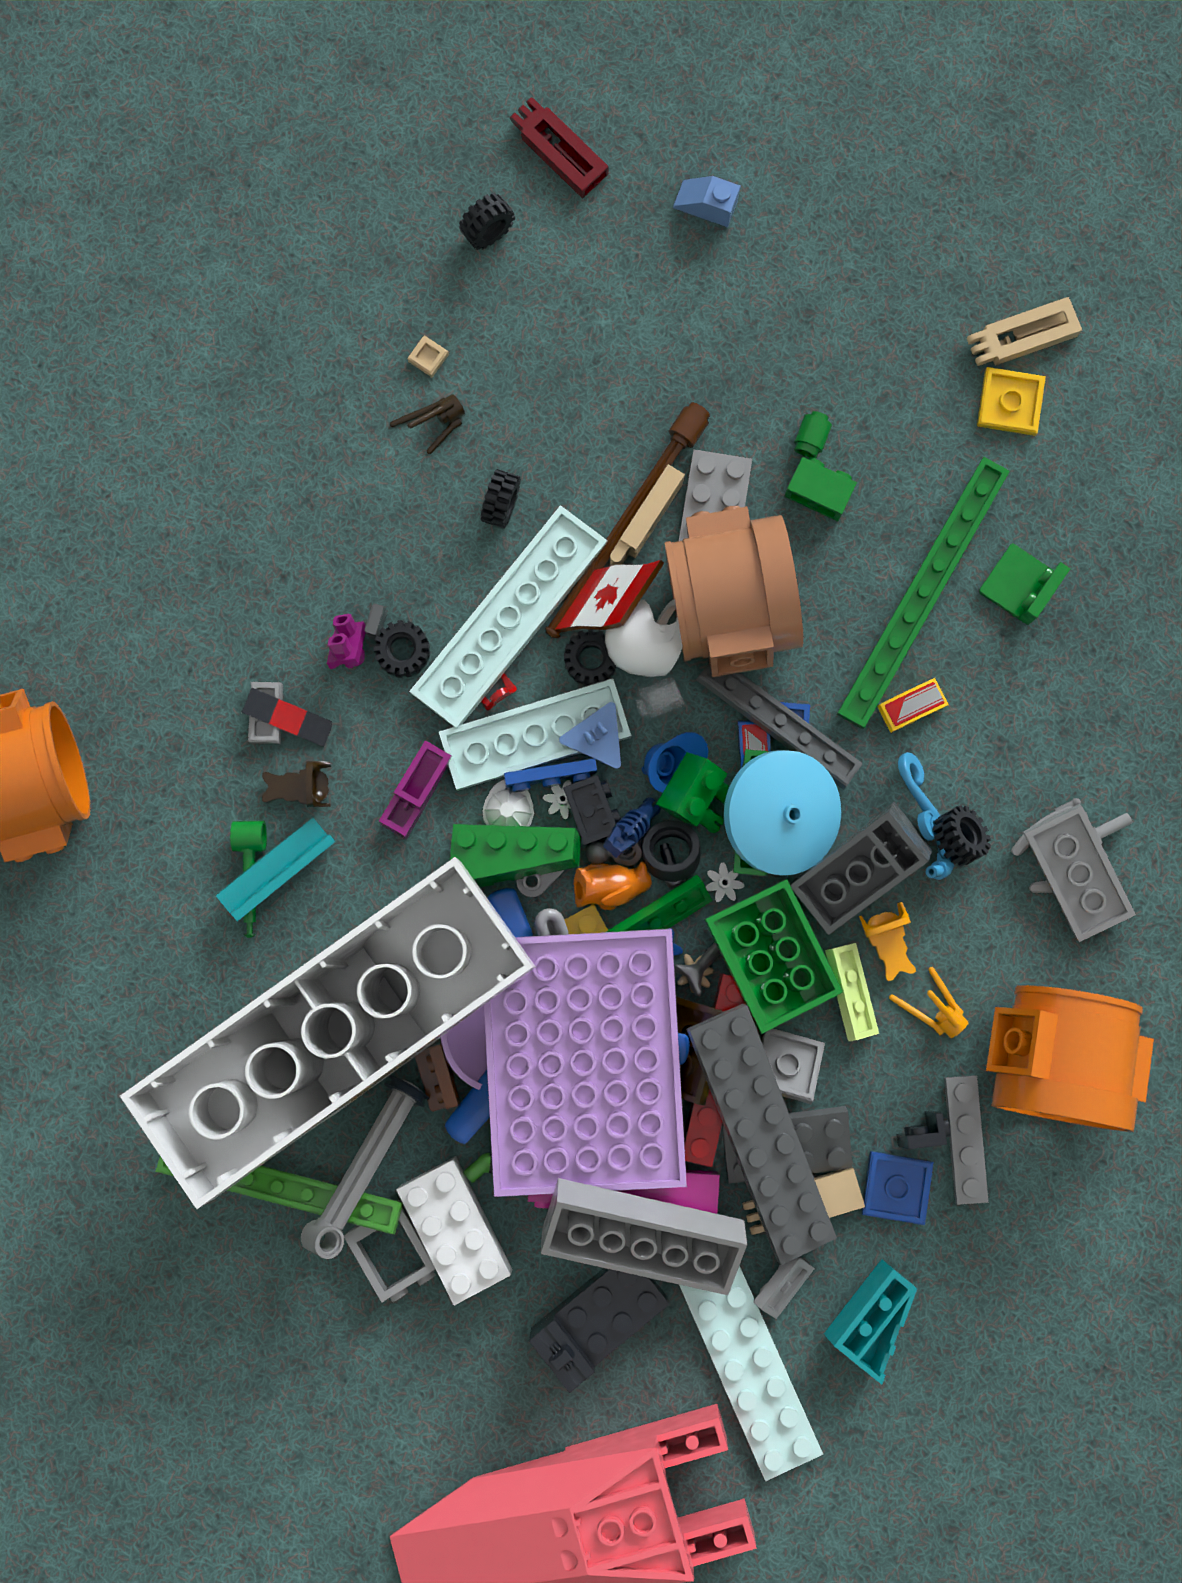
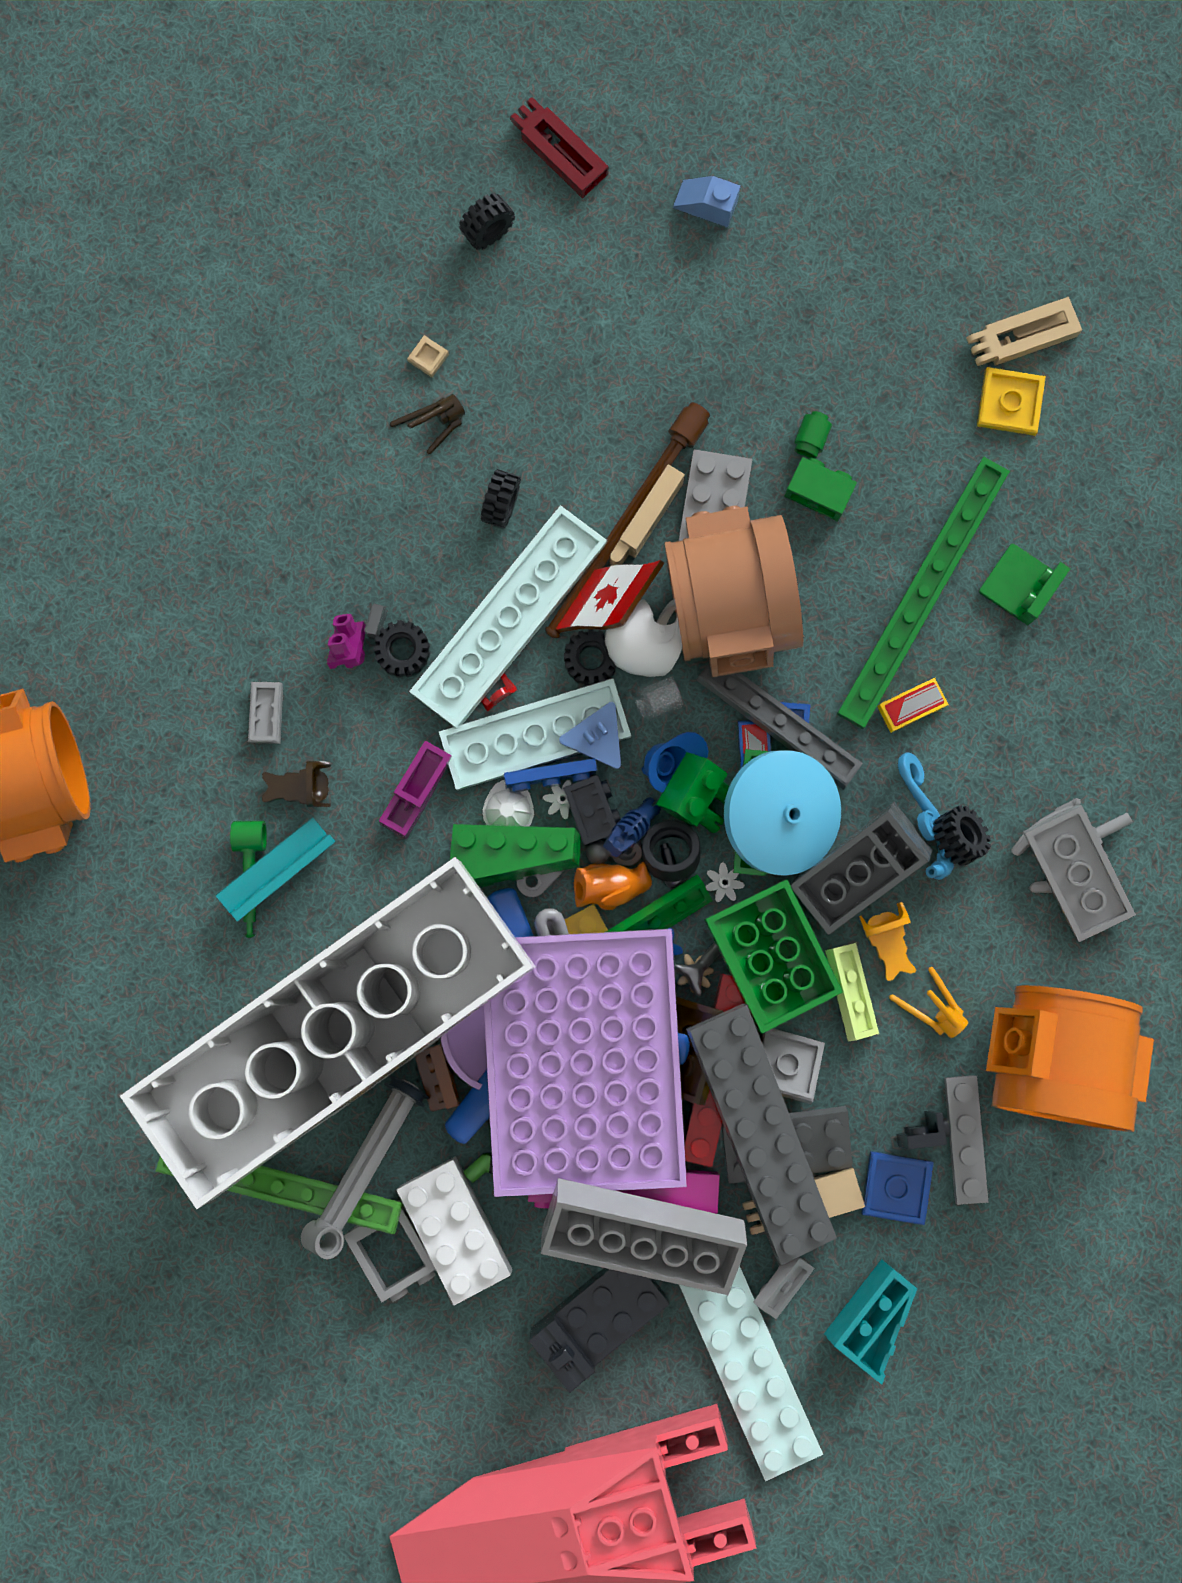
(287, 717): black sticker -> none

